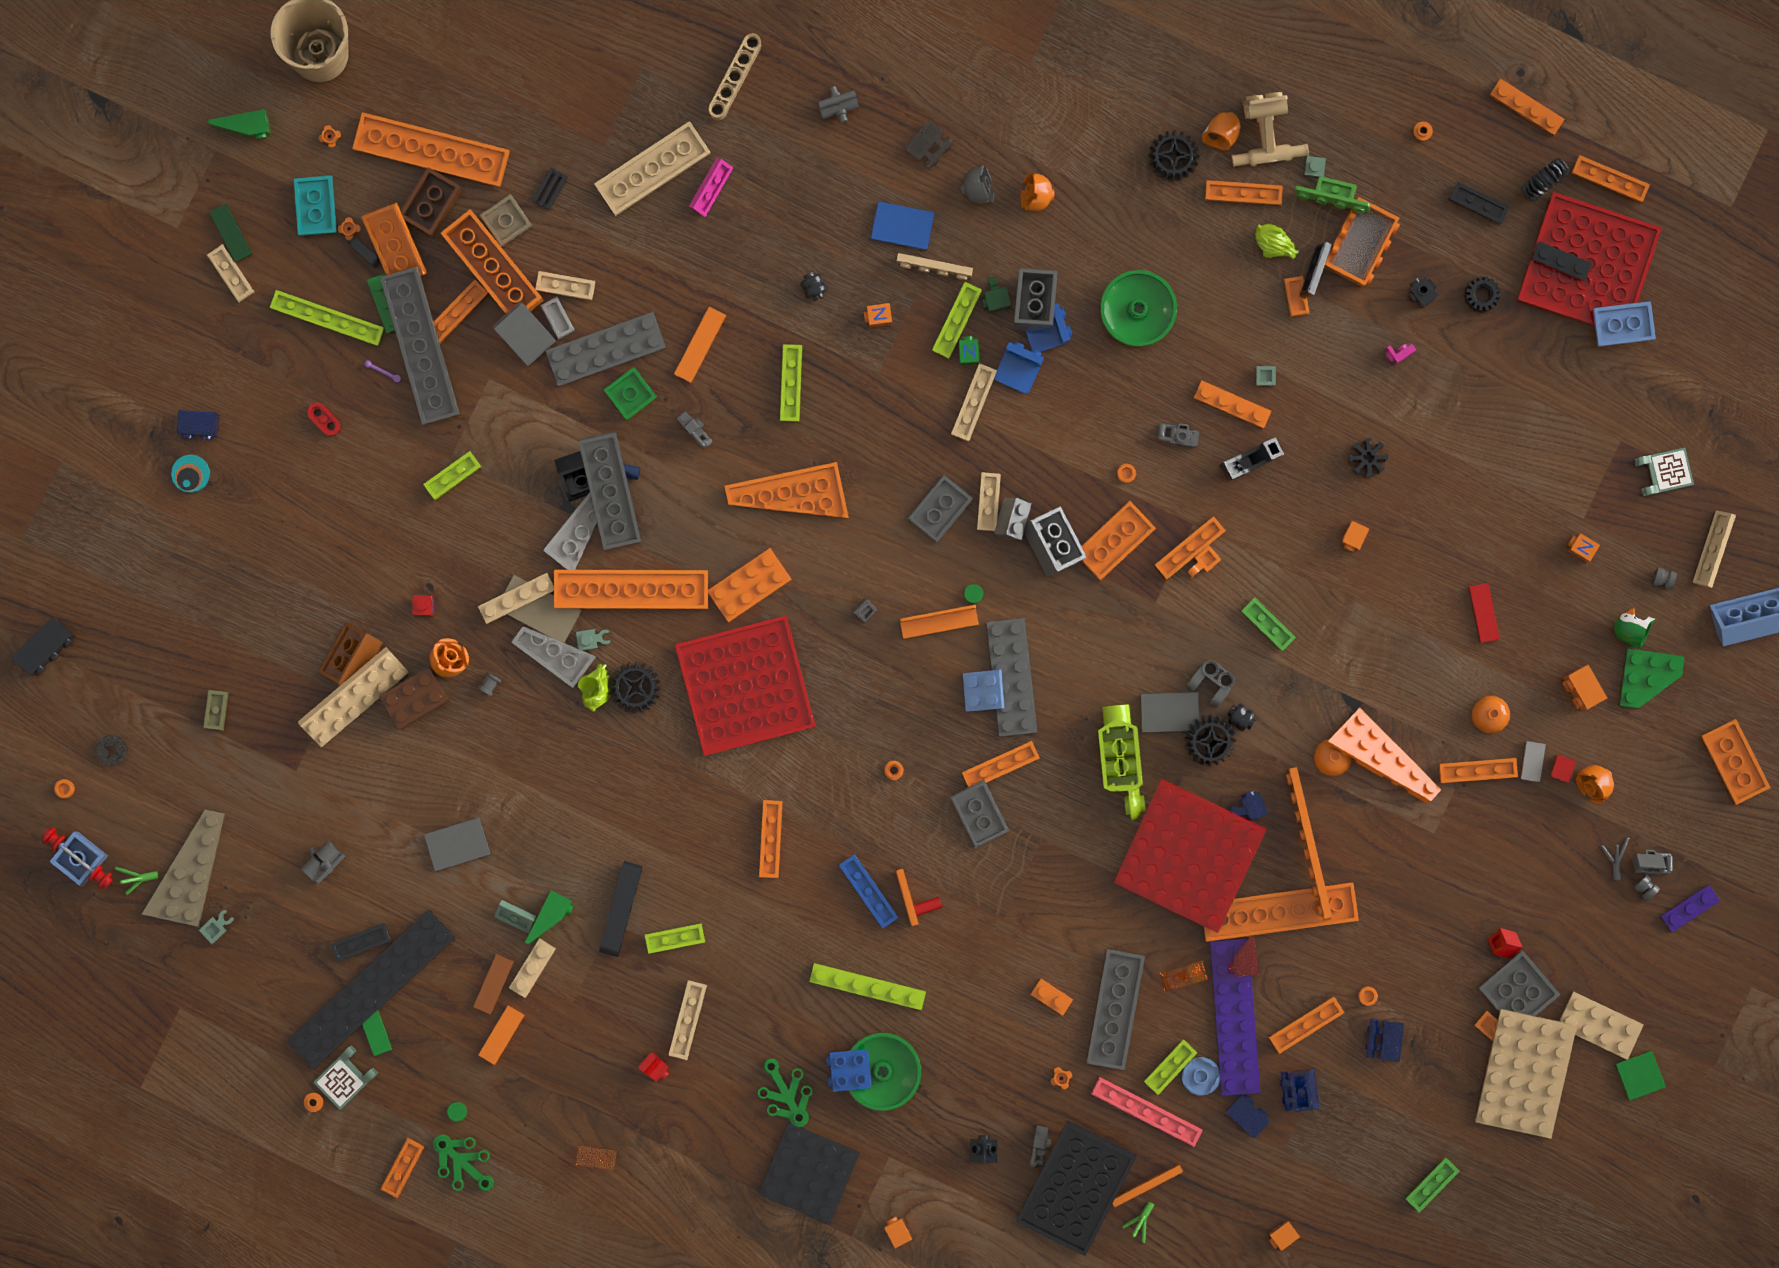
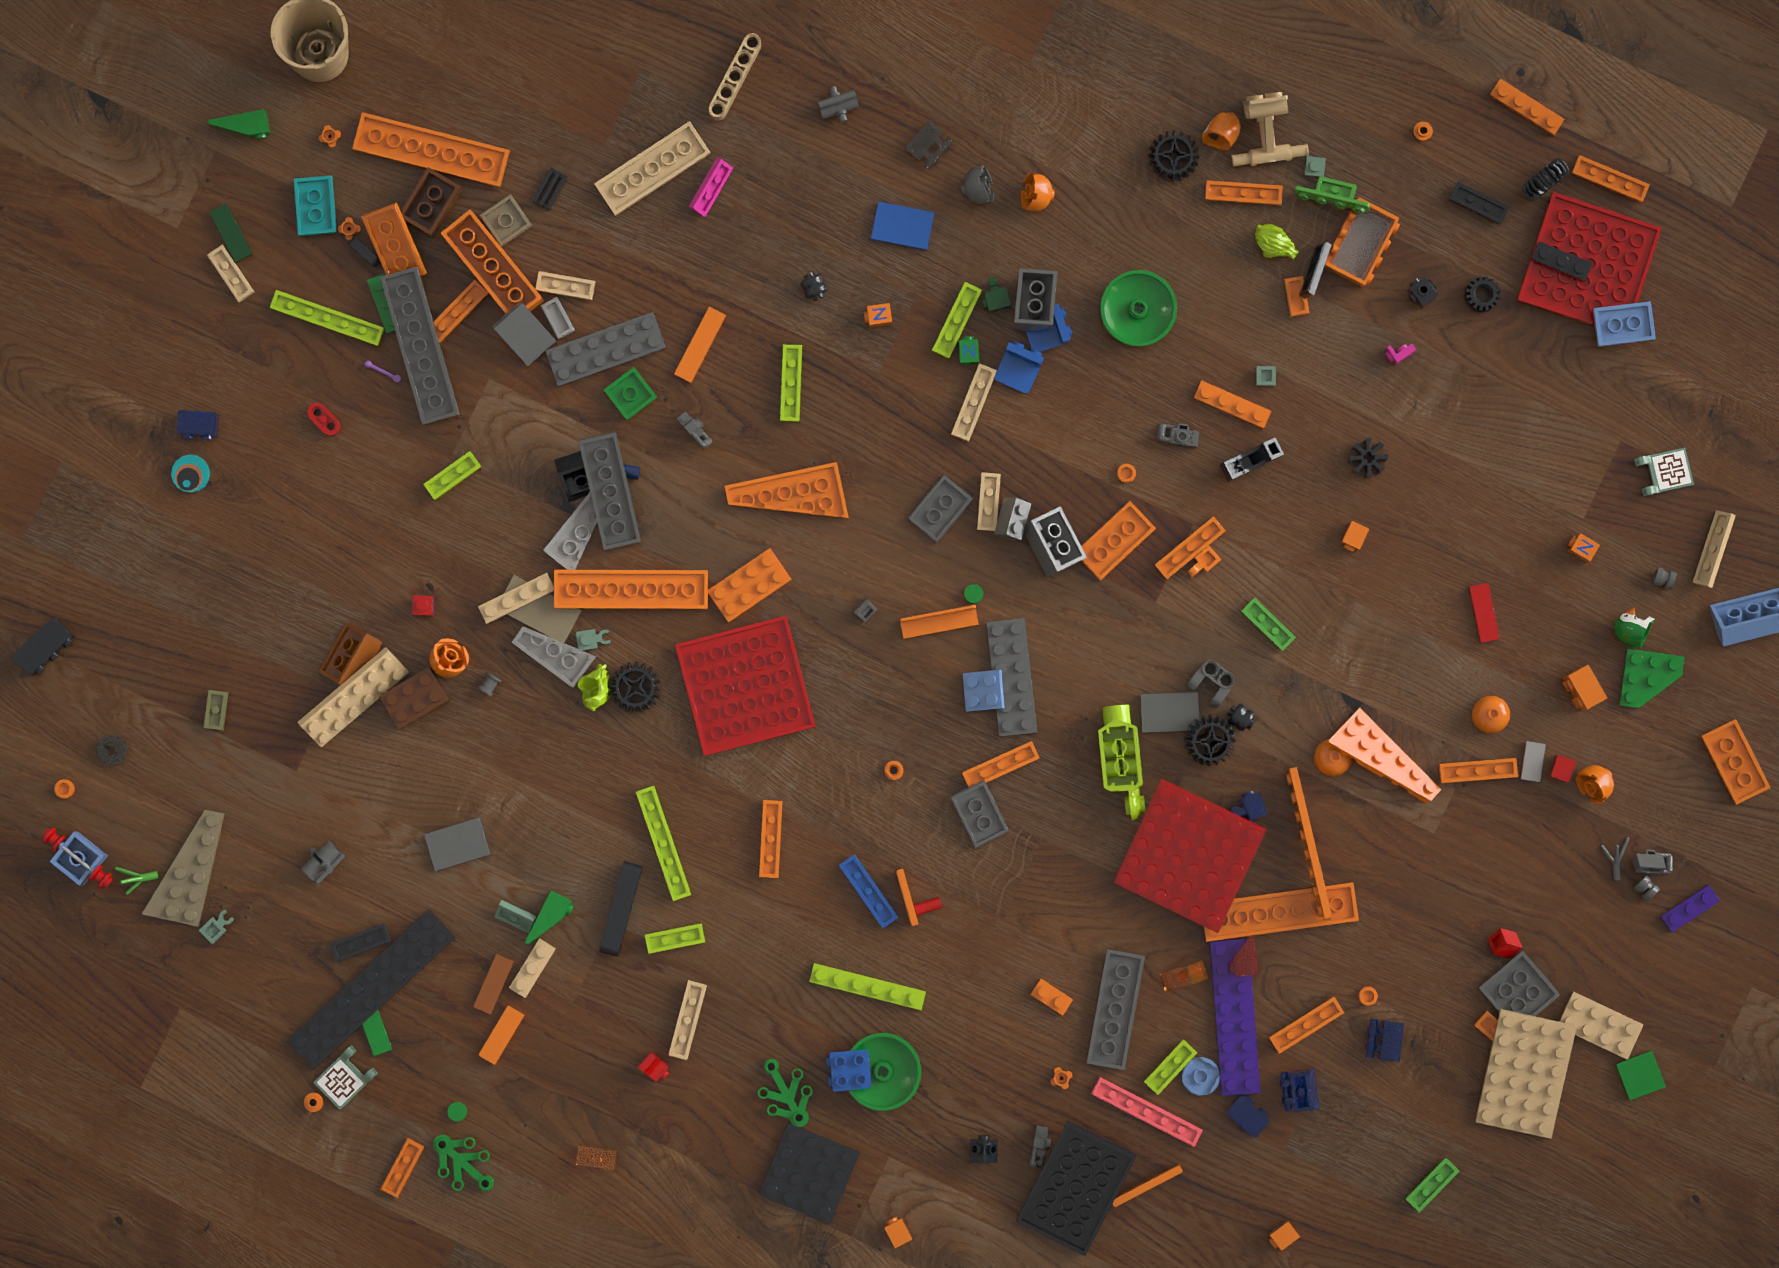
(663, 843): none -> lime plate
(926, 265): tan plate -> none
(1142, 1221): bright green plant -> none

